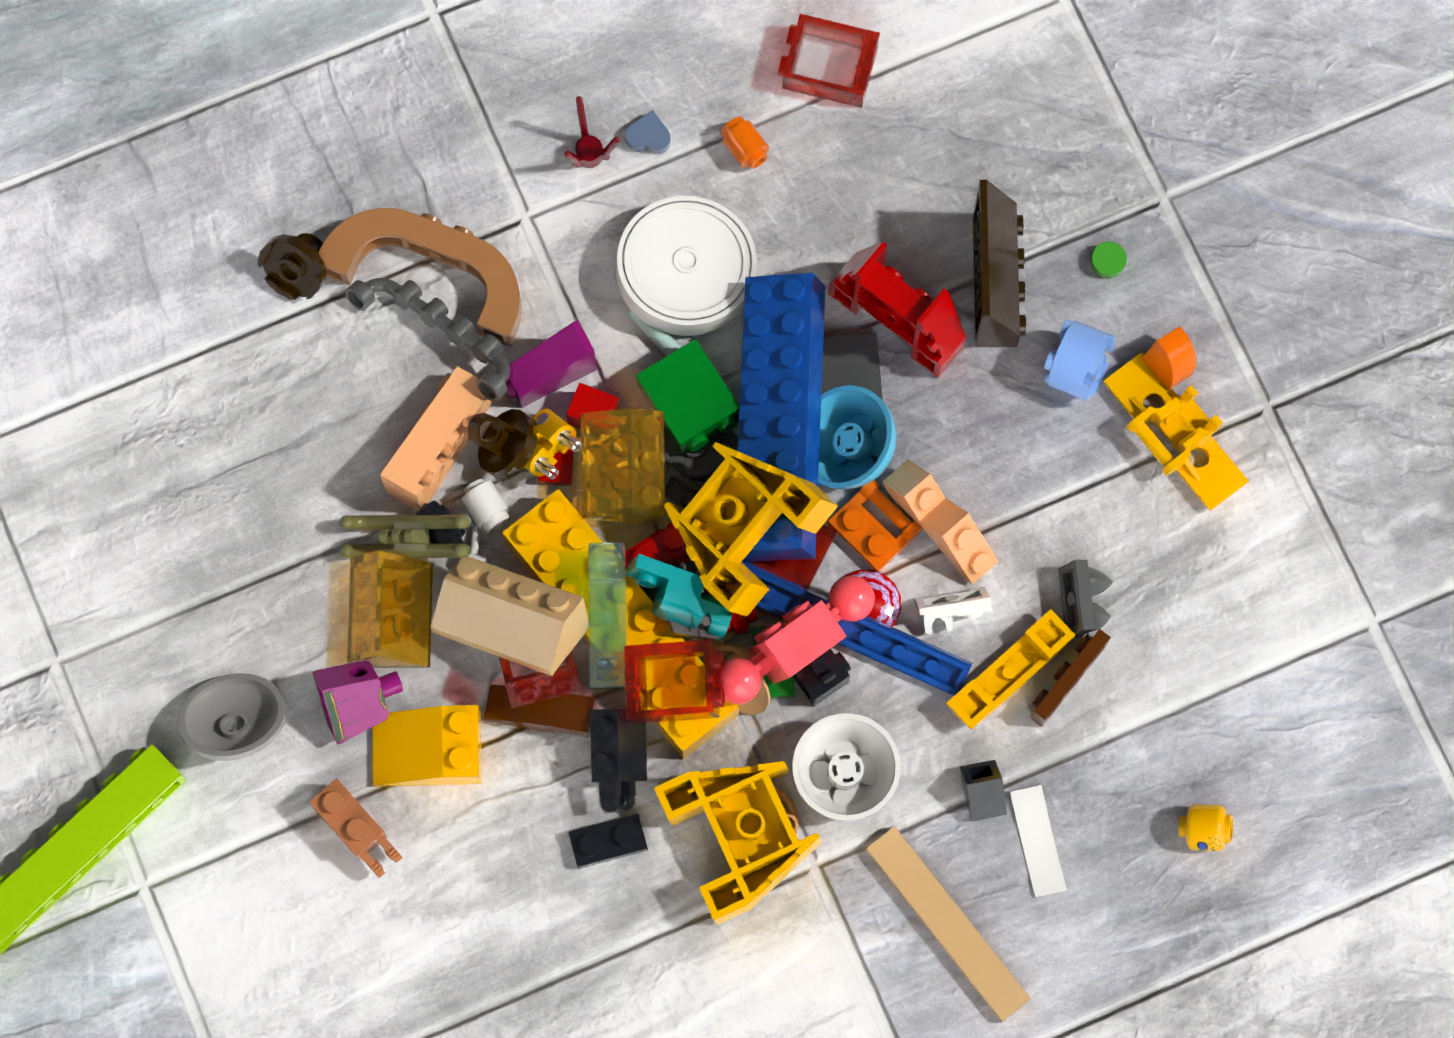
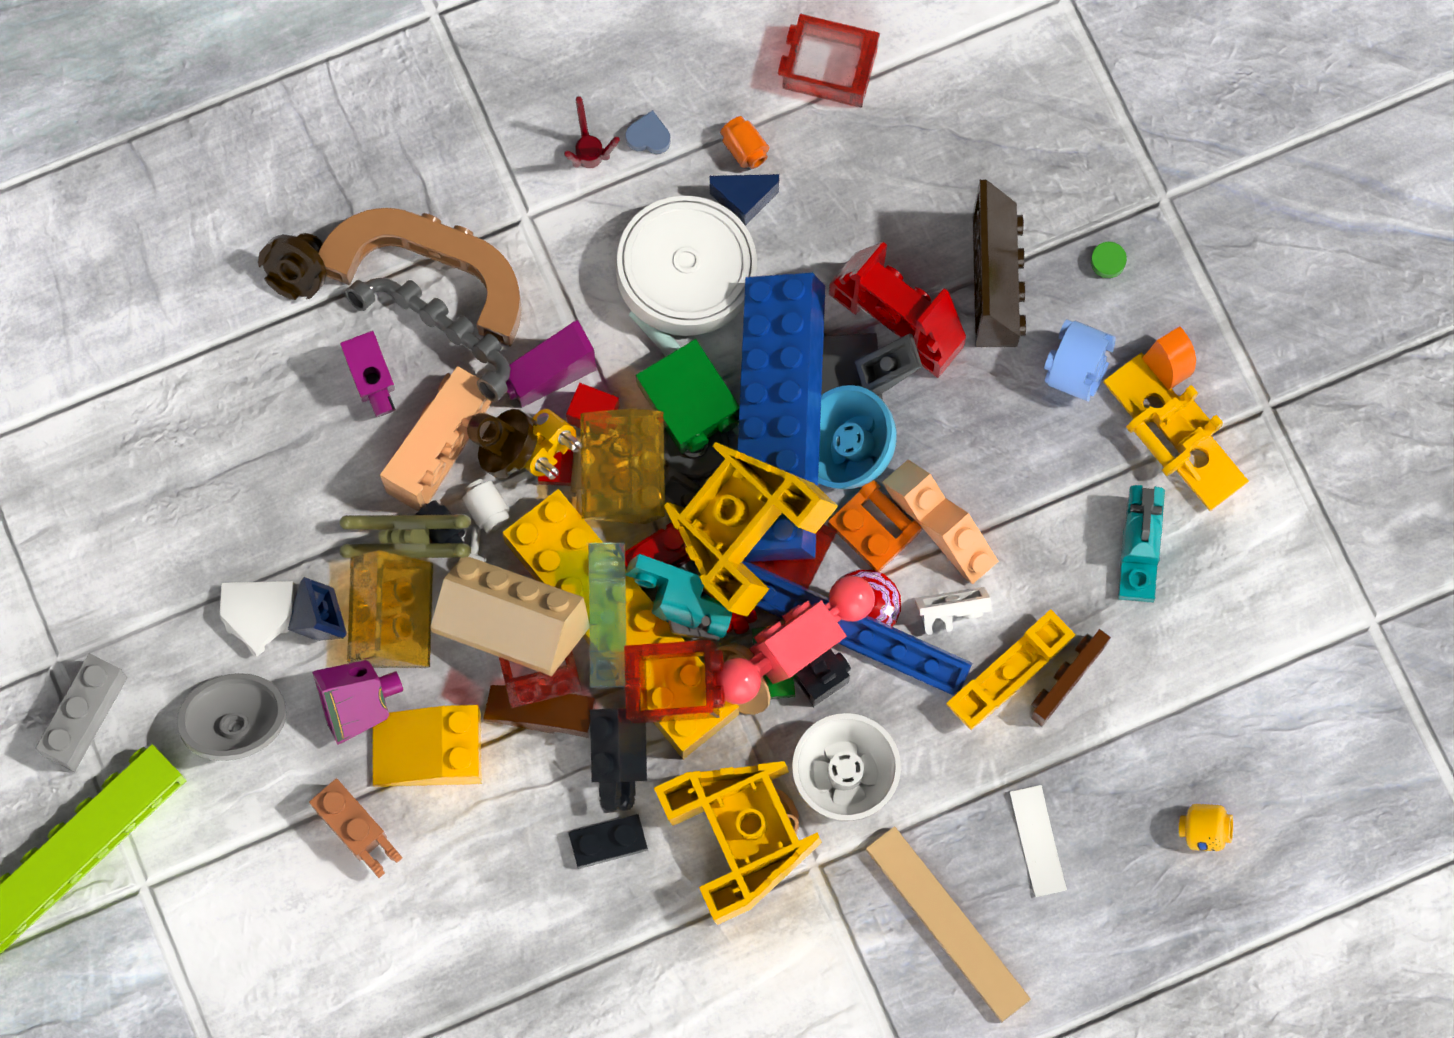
(81, 712): none -> light grey brick
(256, 611): none -> white slope
(317, 612): none -> dark blue slope
(363, 359): none -> magenta torso
(744, 193): none -> dark blue slope
(889, 365): none -> dark grey slope
(983, 790): brick -> none
(1077, 587): dark grey tile -> none
(1141, 544): none -> teal plate

